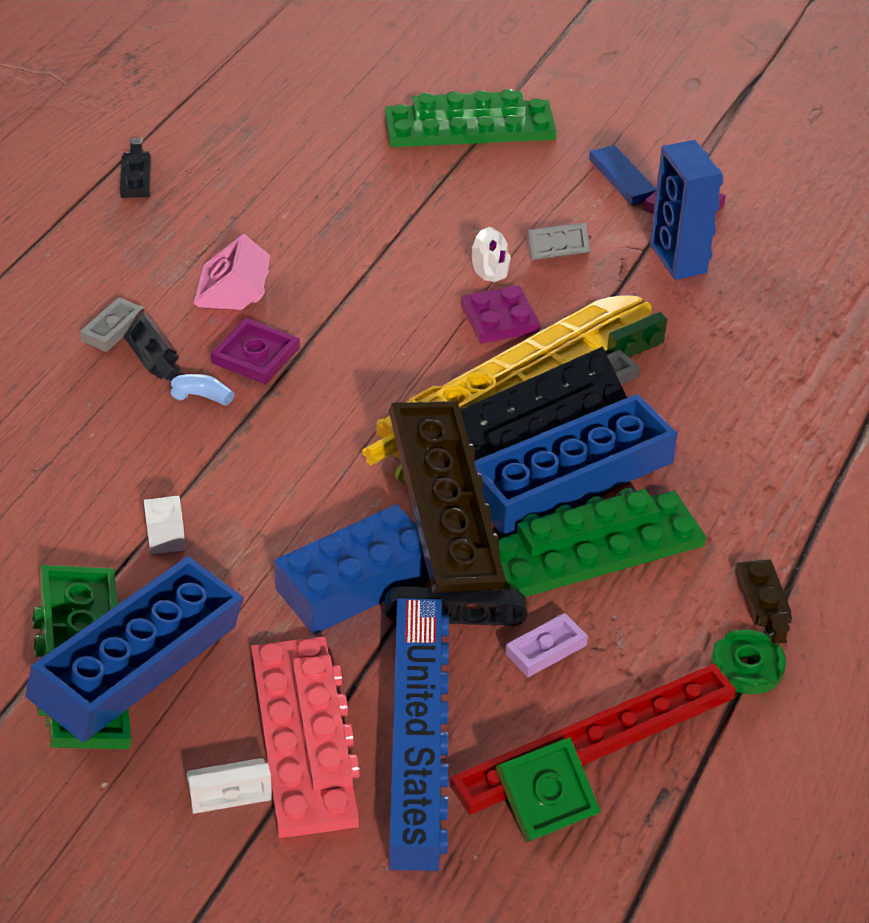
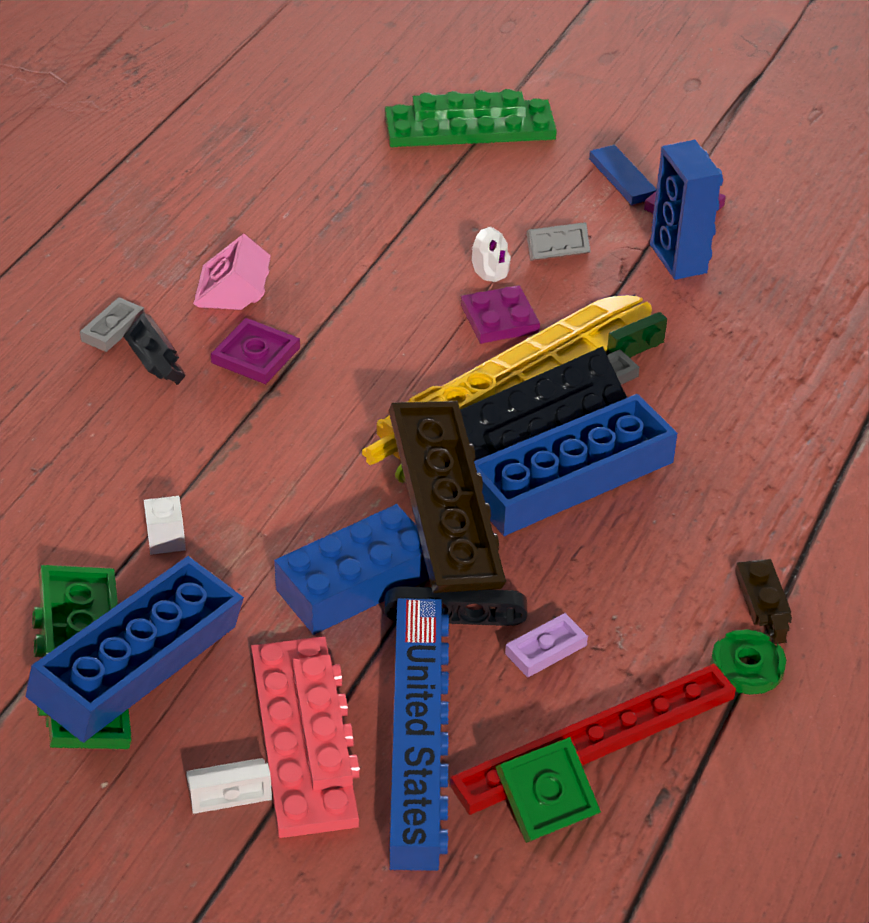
(135, 171): black hinge -> none
(203, 386): light blue arm -> none
(596, 540): green plate -> none

